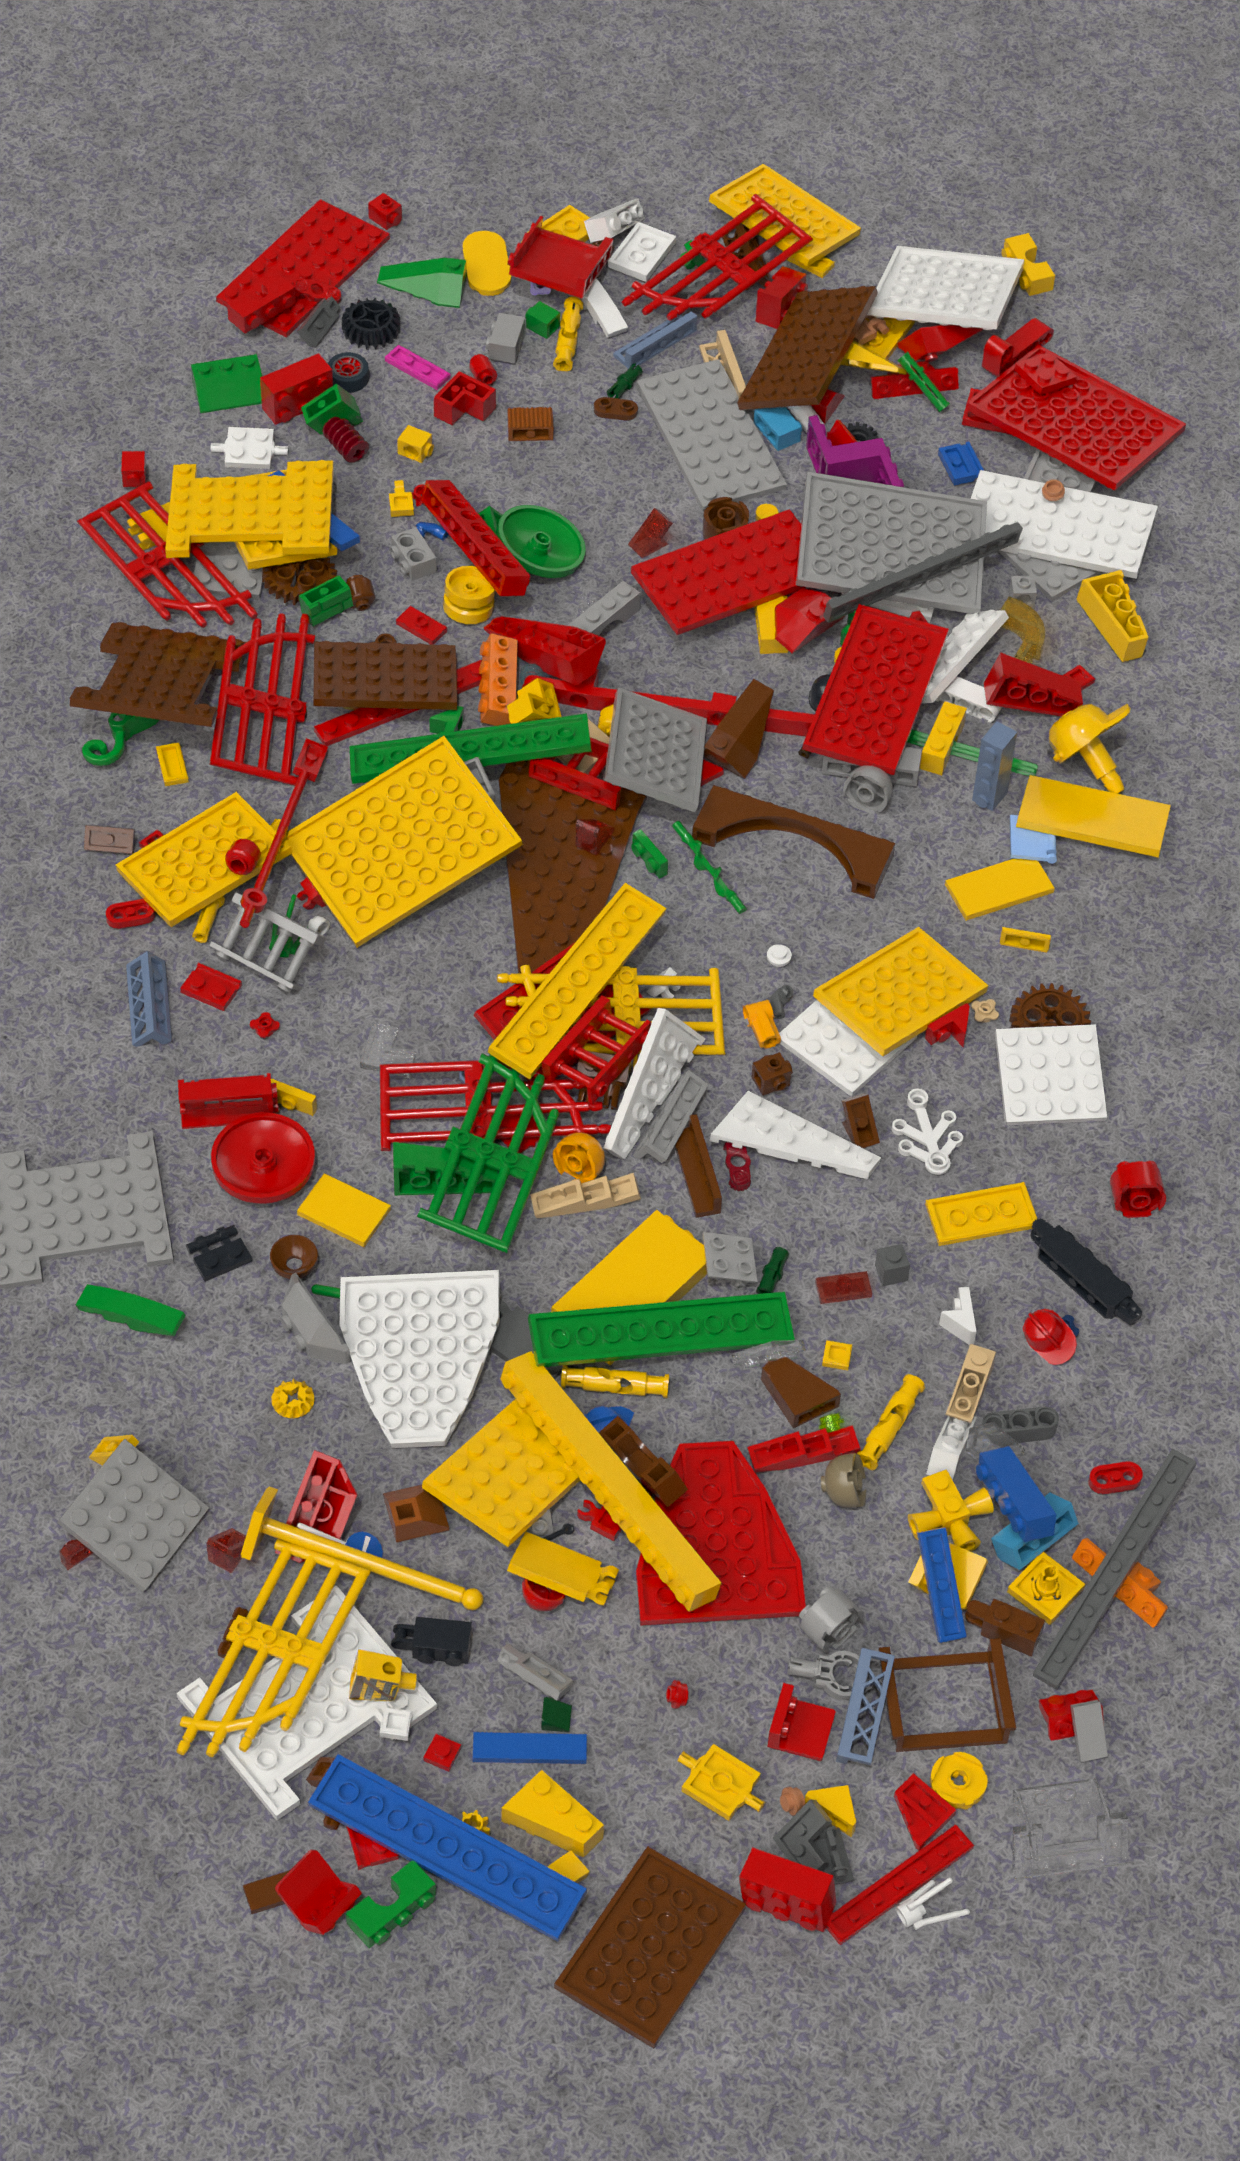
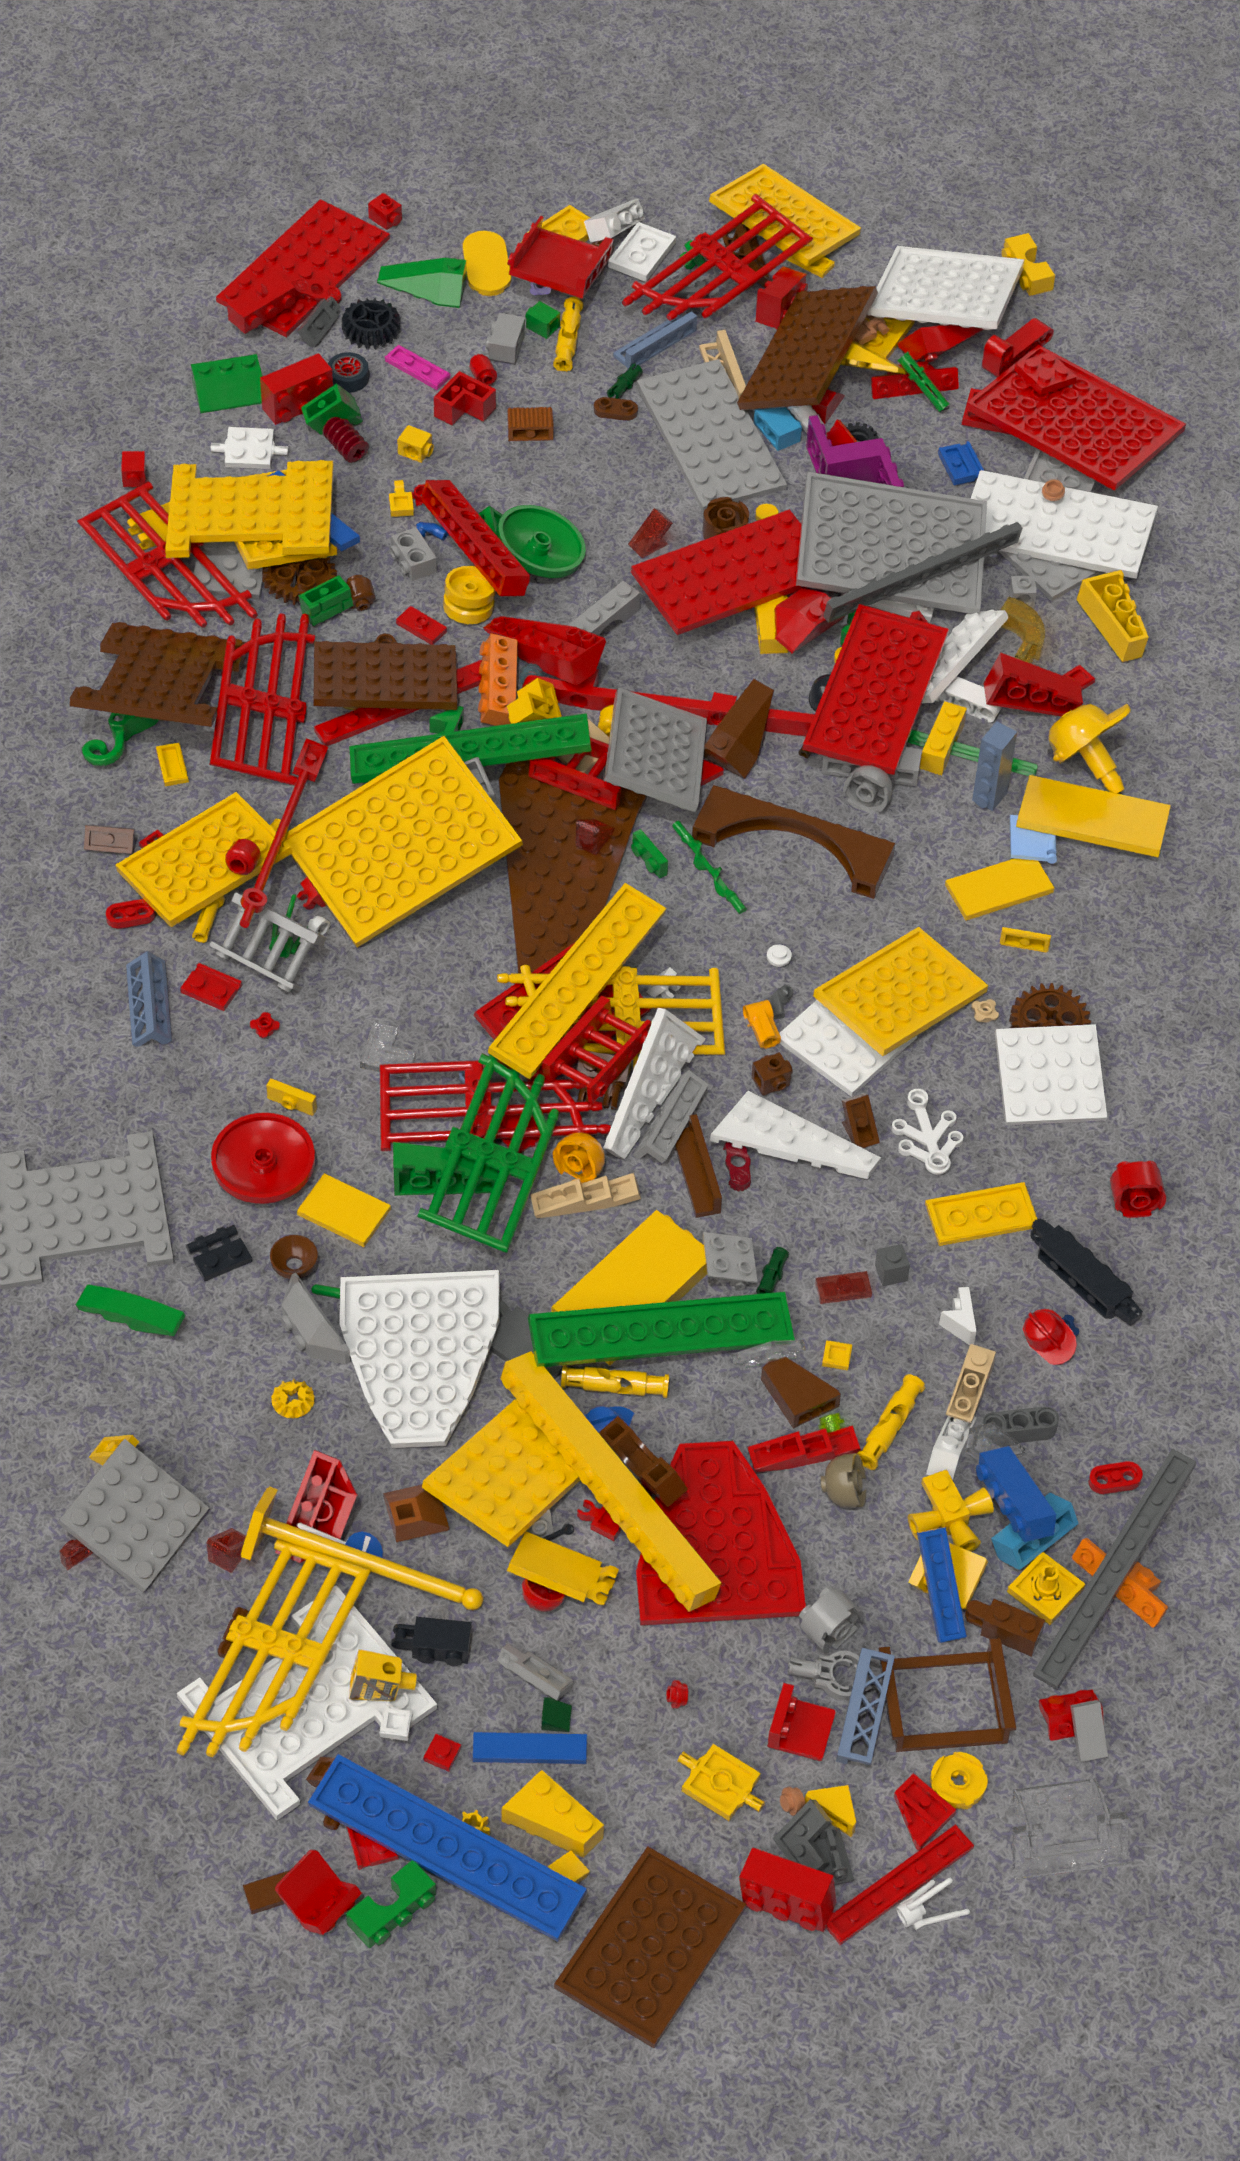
(200, 1115): red door -> none
(603, 310): white slope -> none
(950, 1024): red slope -> none

